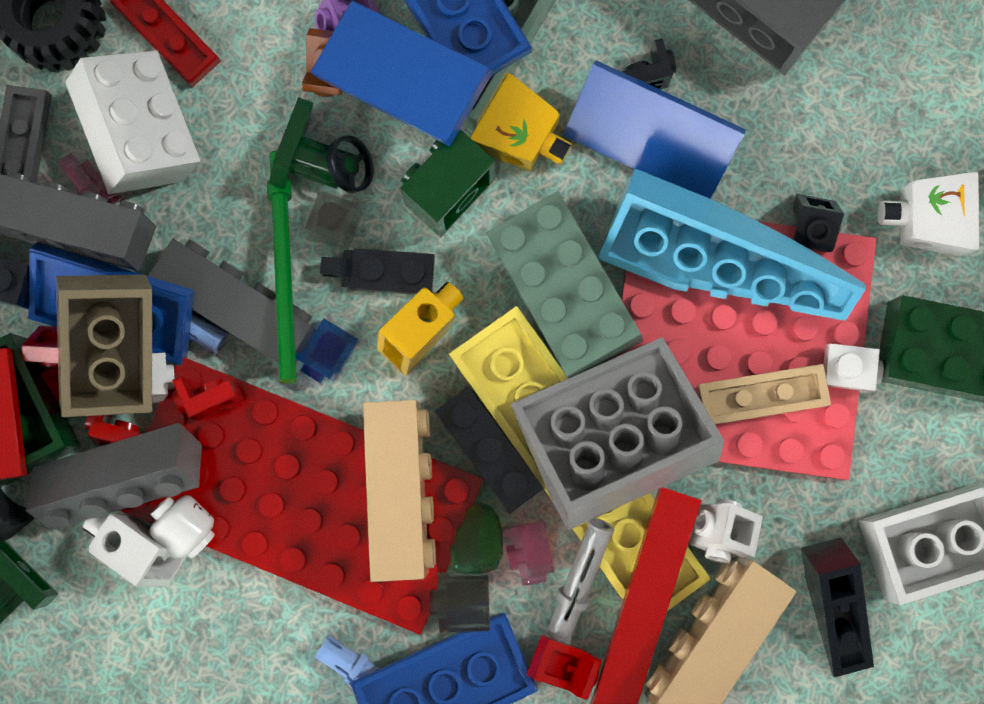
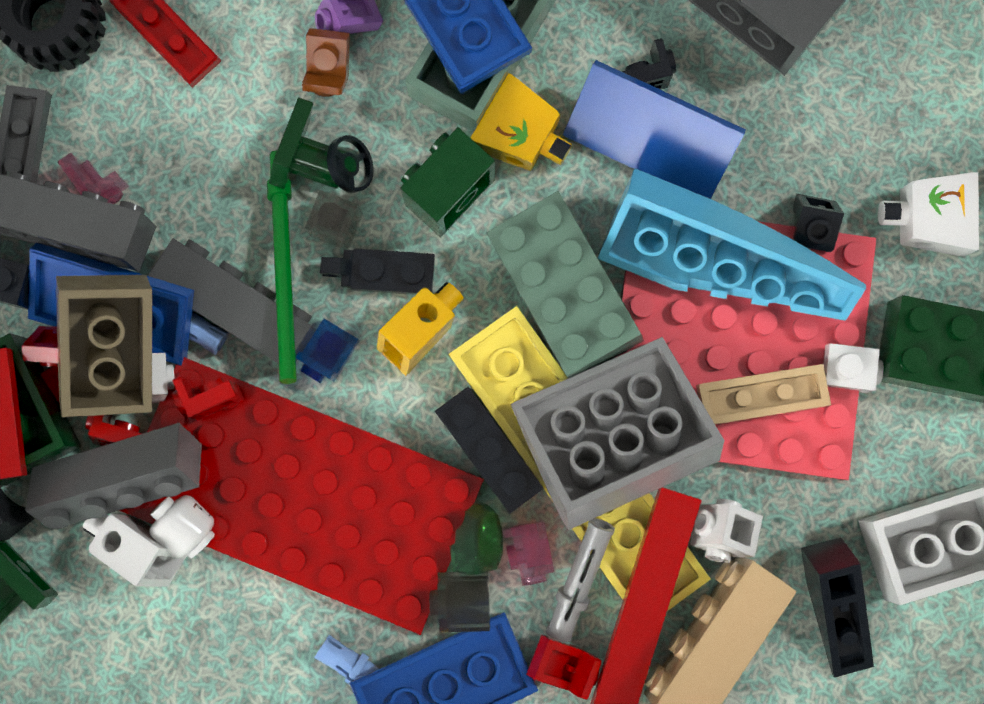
(132, 121): white brick -> none
(397, 490): tan brick -> none
(401, 73): blue tile -> none

